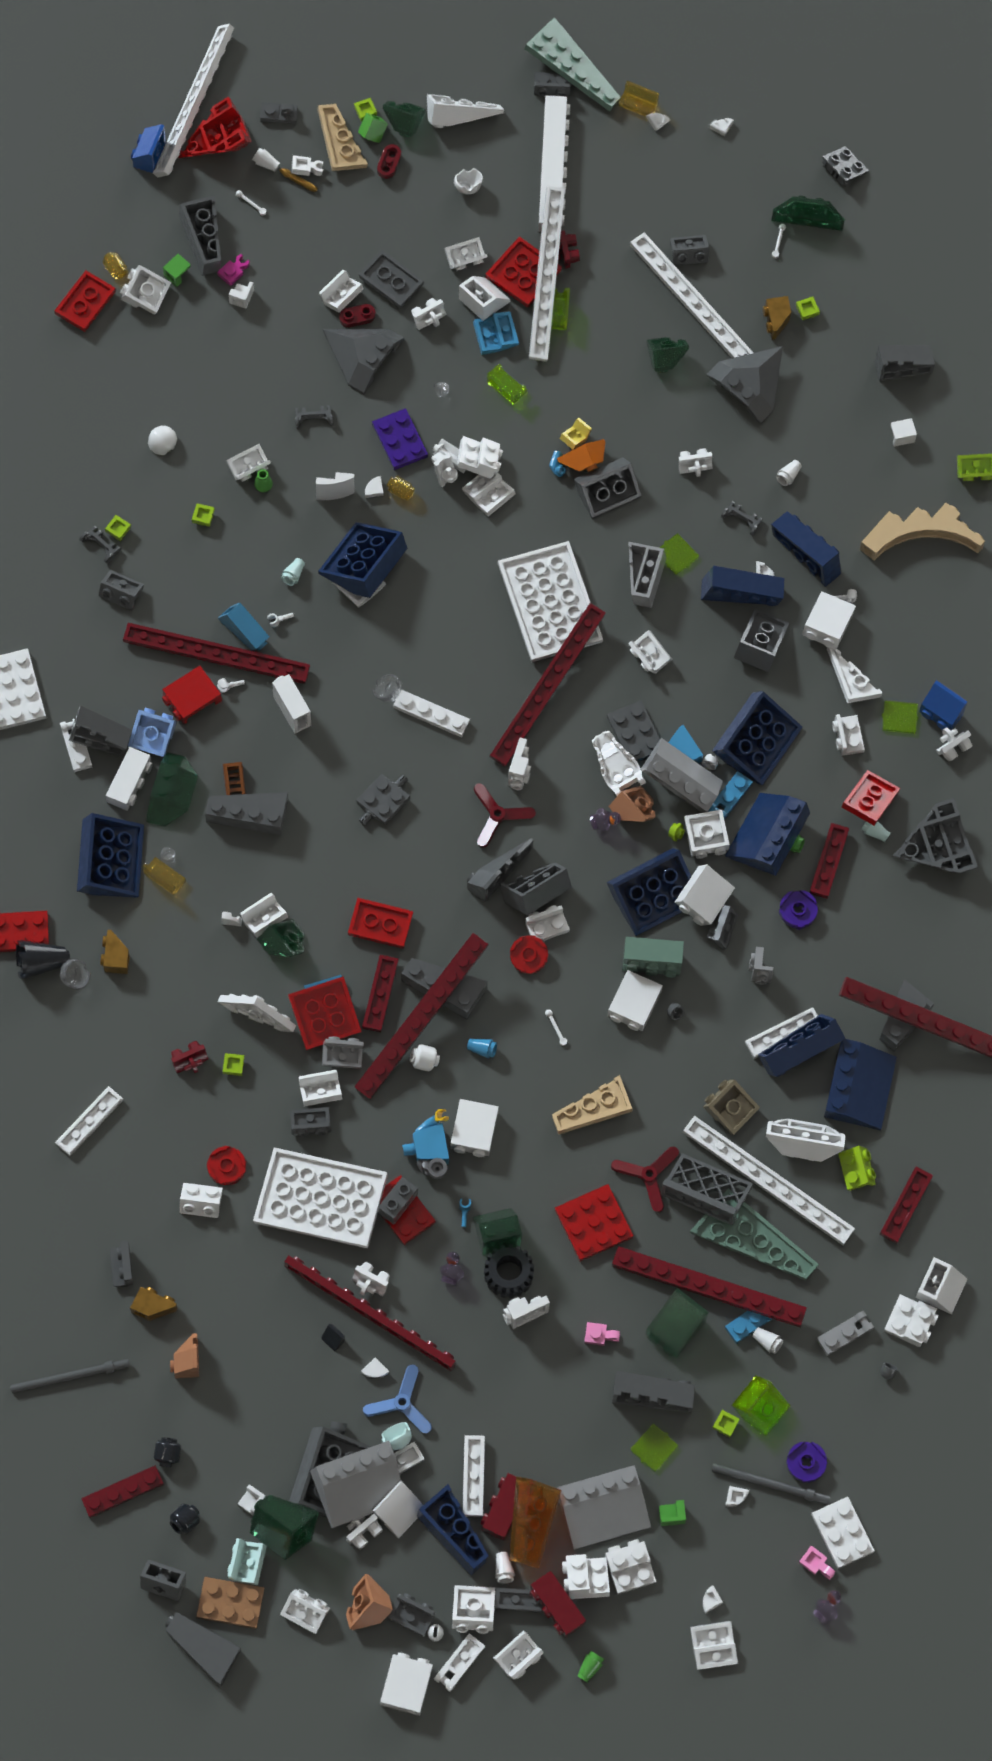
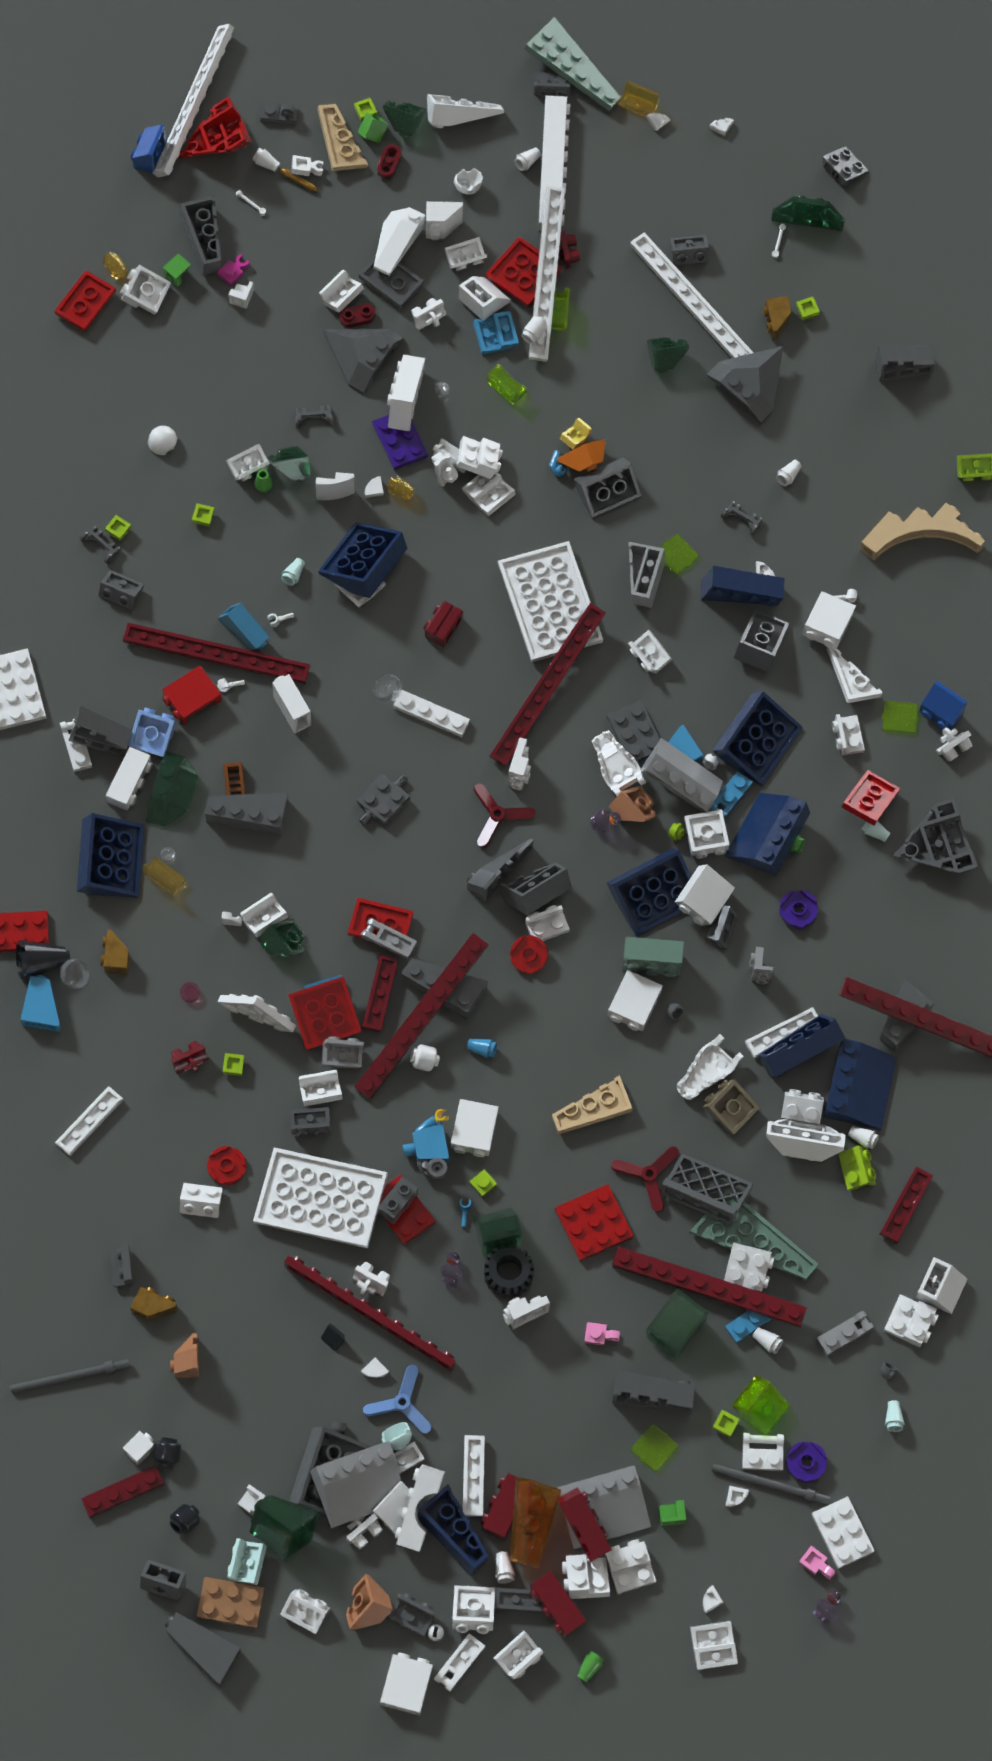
(39, 1005): none -> dark azure slope
(139, 1447): none -> white brick
(189, 992): none -> clear pink tile
(292, 463): none -> clear green slope
(389, 939): none -> light grey plate
(396, 238): none -> white wedge
(405, 392): none -> white wedge
(412, 1532): none -> white arch
(442, 218): none -> white slope
(443, 623): none -> dark red brick
(483, 1183): none -> lime plate
(526, 159): none -> white cone
(534, 329): none -> white brick
(563, 1041): white hinge -> none
(584, 1523): none -> dark red wedge
(696, 462): white hips -> none
(707, 1068): none -> white animal
(749, 1267): none -> white plate
(762, 1458): none -> white plate
(768, 1180): white plate -> none
(802, 1106): none -> white bracket
(808, 547): dark blue wedge -> none
(829, 860): dark red plate -> none
(864, 1137): none -> white cone
(894, 1418): none -> light aqua cone
(903, 432): white panel -> none

